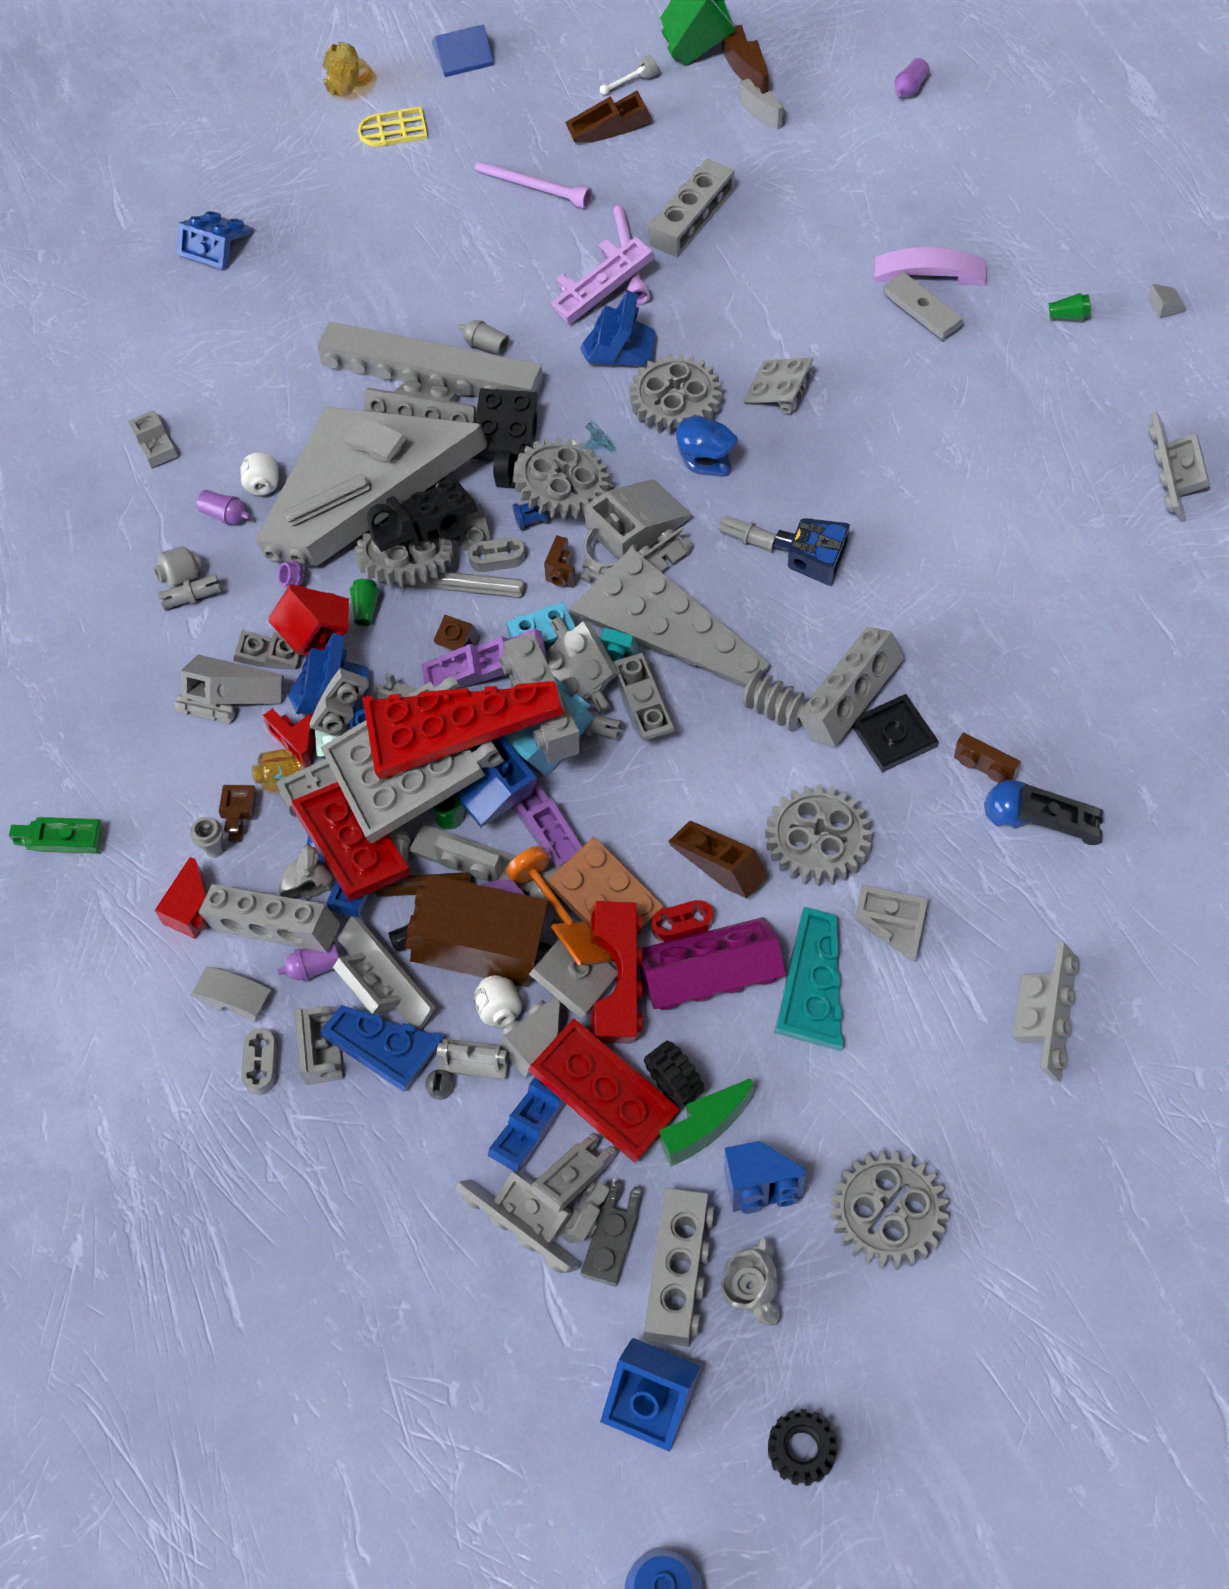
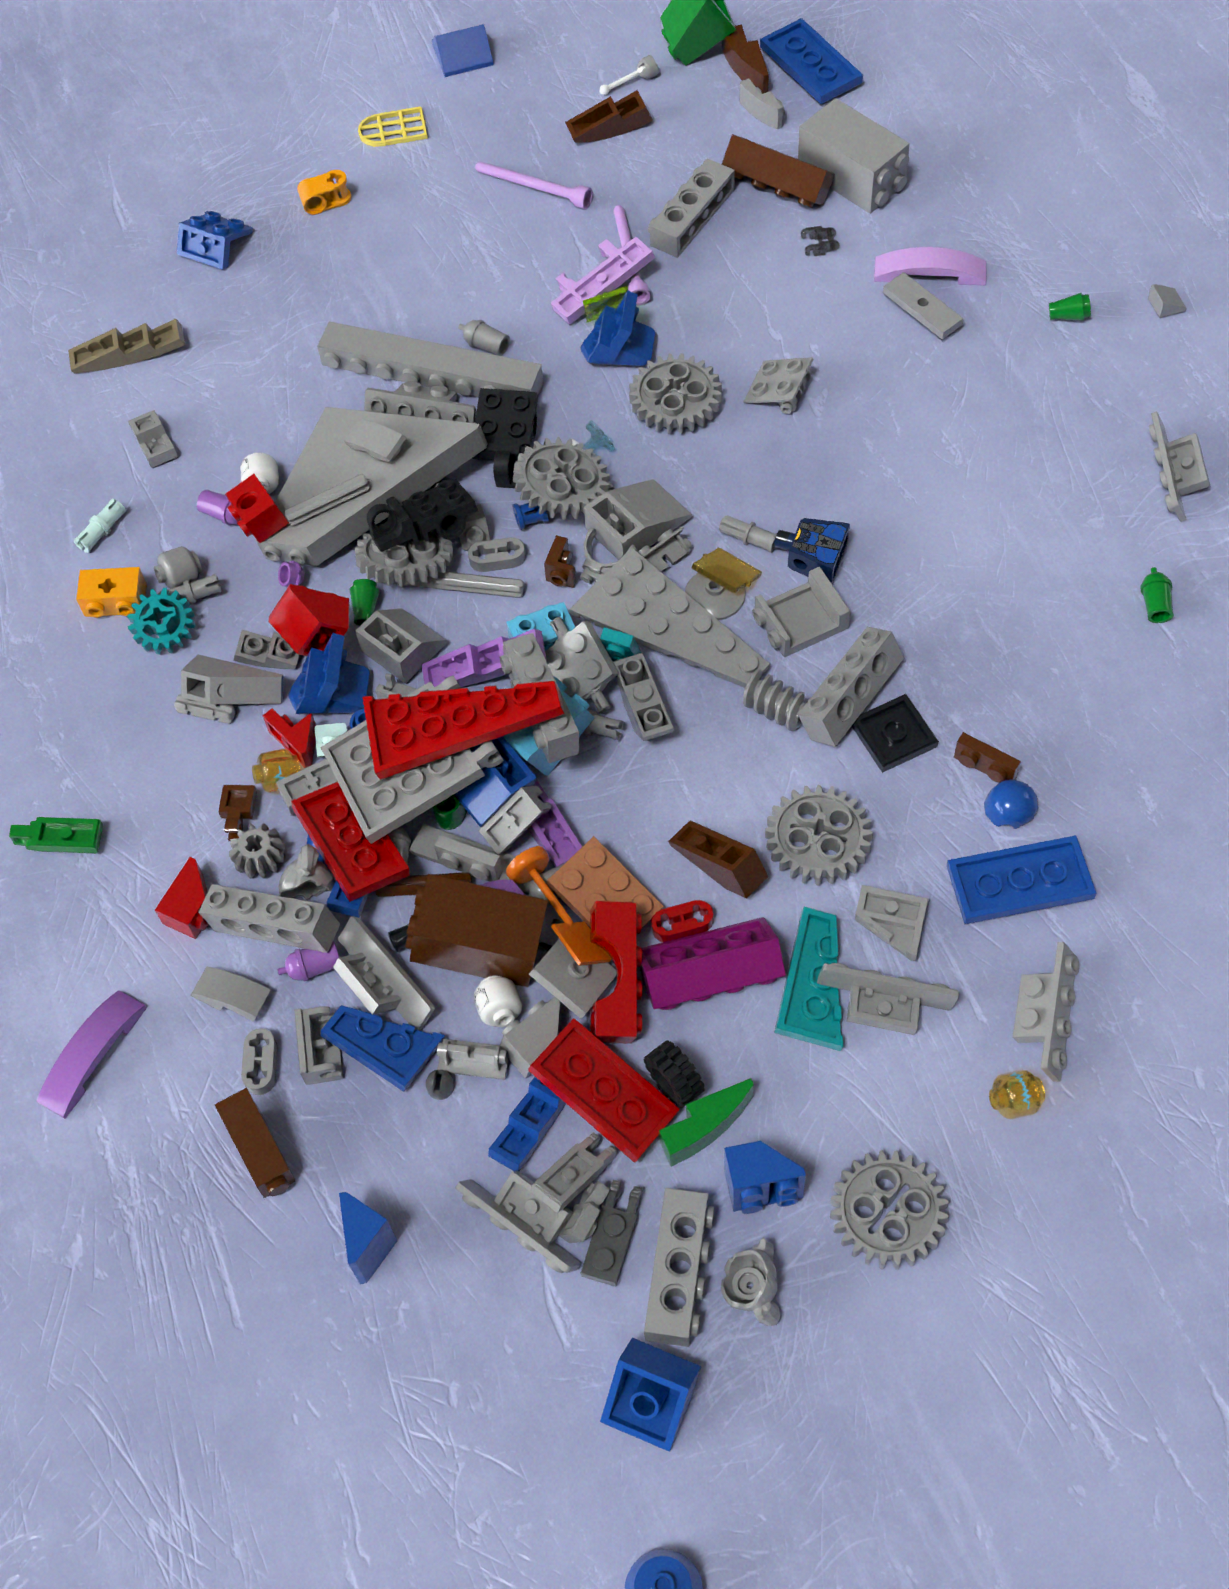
(85, 1051): none -> medium lavender slope
(99, 525): none -> light aqua pin
(110, 591): none -> light orange brick
(119, 349): none -> dark tan slope
(174, 624): none -> teal gear
(208, 836): light grey cone -> none
(255, 509): none -> red brick
(255, 1143): none -> reddish brown slope
(257, 850): none -> light grey gear
(322, 194): none -> light orange piece
(336, 703): light grey slope -> none
(343, 69): clear yellow tile -> none
(366, 1237): none -> blue slope
(398, 642): none -> light grey slope
(455, 633): reddish brown bracket -> none
(513, 818): none -> light grey hinge
(595, 305): none -> clear neon green piece
(705, 437): blue helmet -> none
(719, 602): none -> light grey dish
(726, 570): none -> clear yellow piece
(777, 170): none -> reddish brown brick
(798, 1471): black tyre -> none
(802, 614): none -> light grey panel
(811, 61): none -> blue plate
(819, 233): none -> clear smoke piece
(861, 153): none -> light grey brick
(886, 1000): none -> light grey bracket
(909, 80): medium lavender piece -> none
(1017, 1094): none -> clear yellow head
(1020, 879): none -> blue plate
(1061, 814): black plate -> none
(1157, 596): none -> green piece

